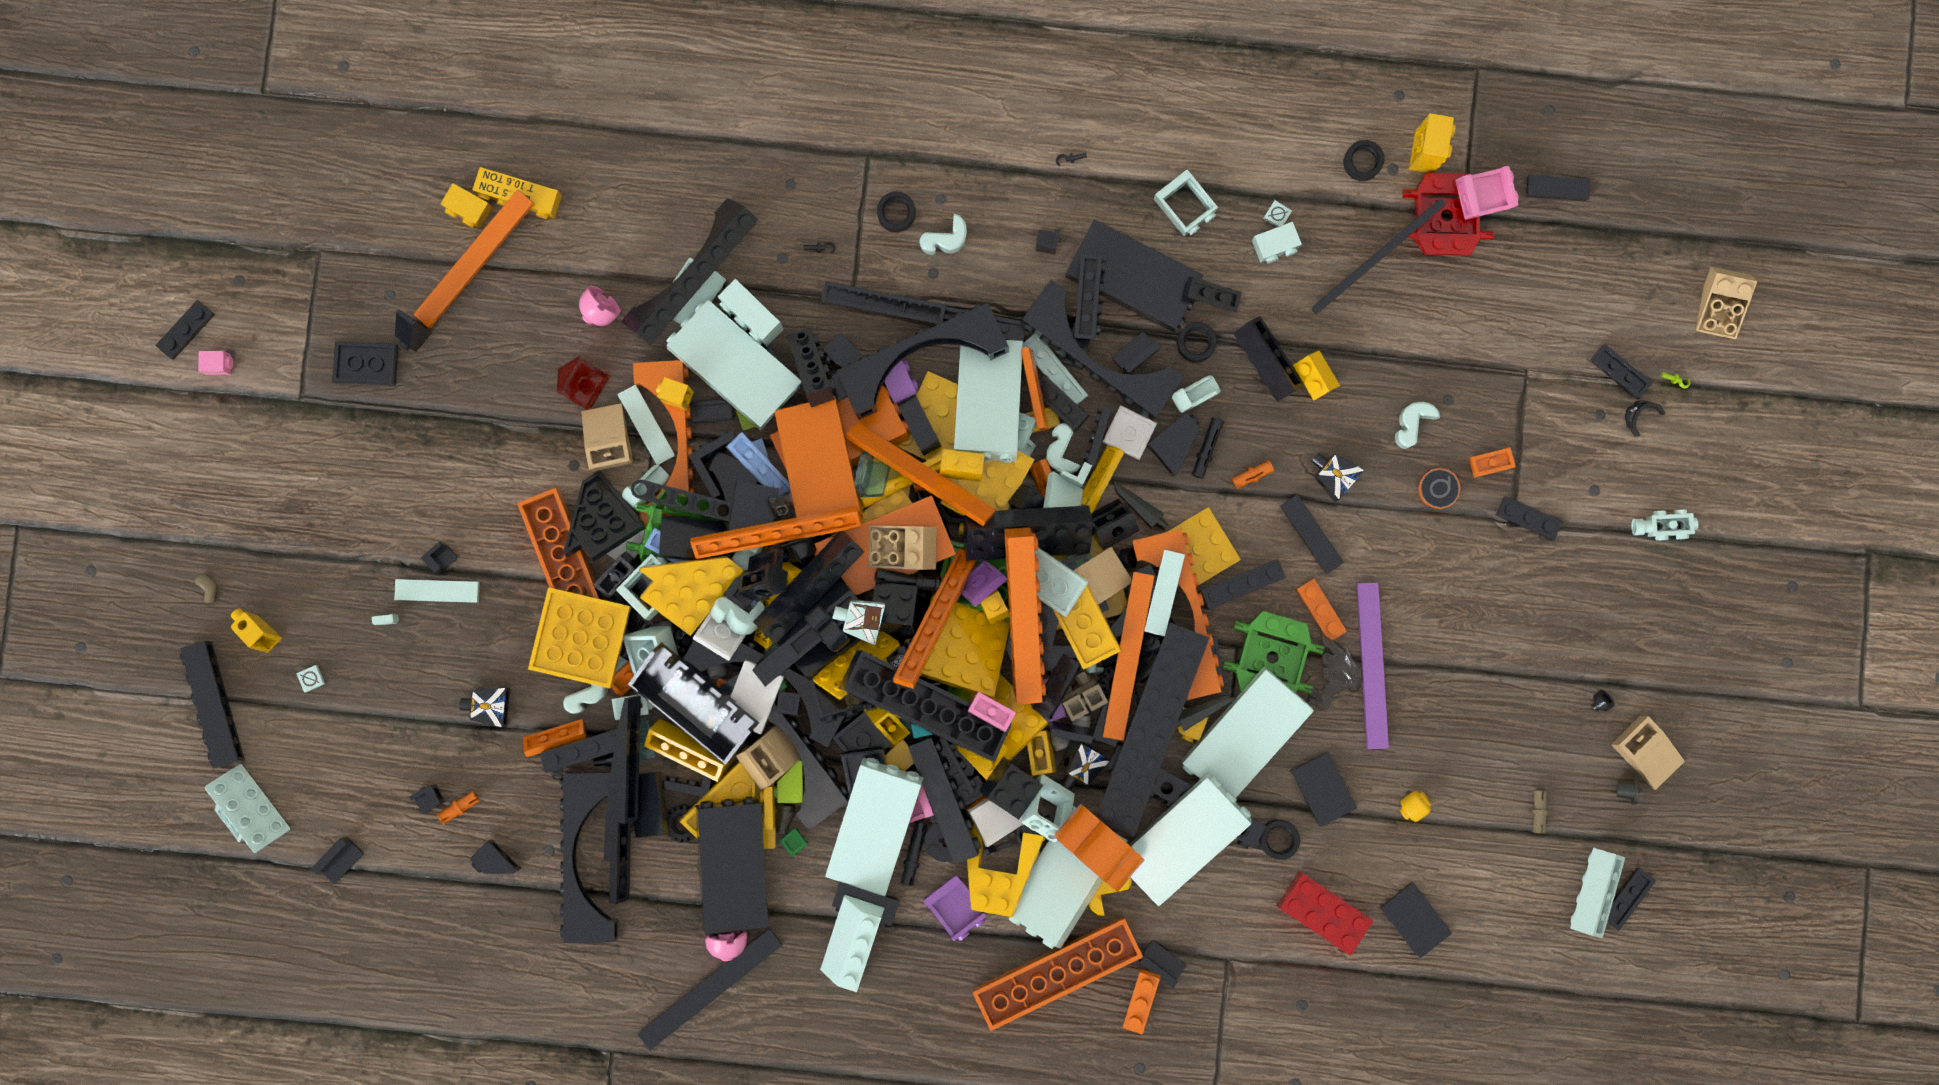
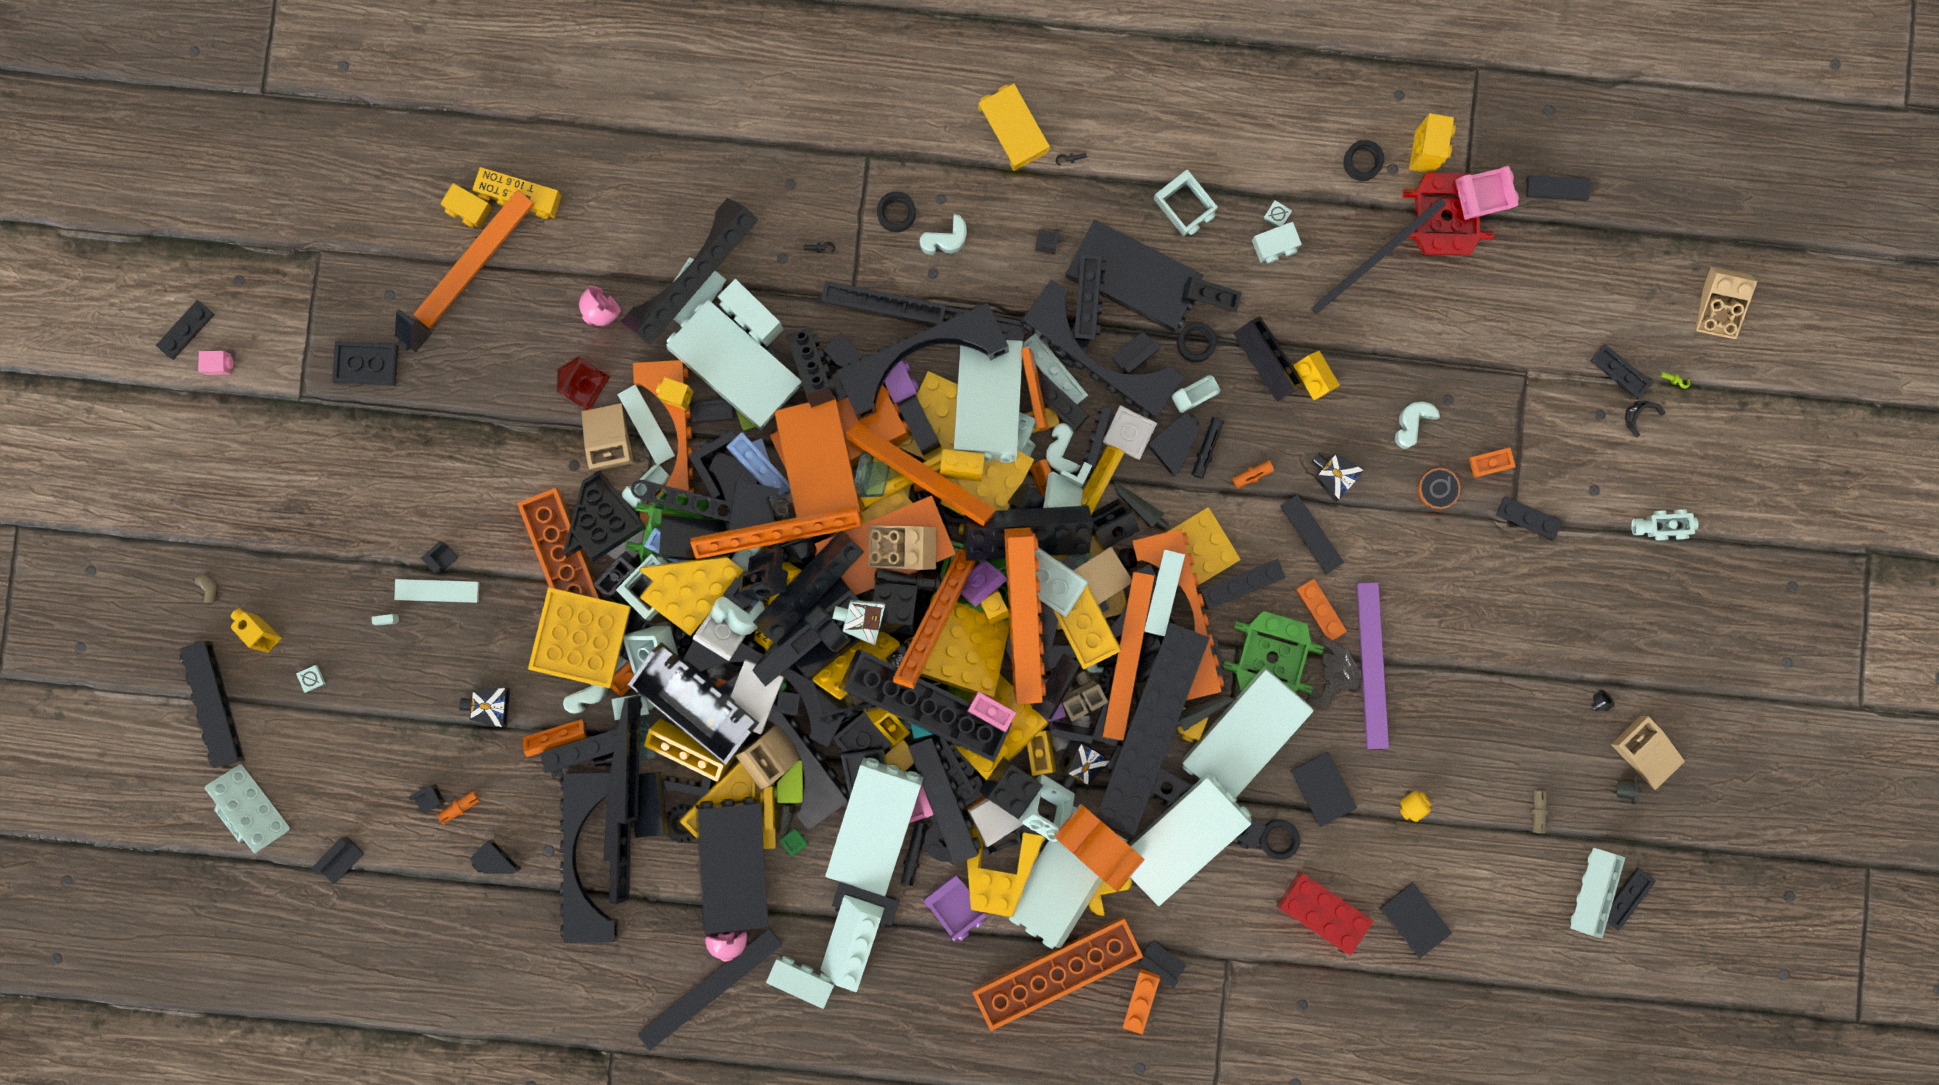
(800, 981): none -> light aqua brick
(1014, 126): none -> yellow panel

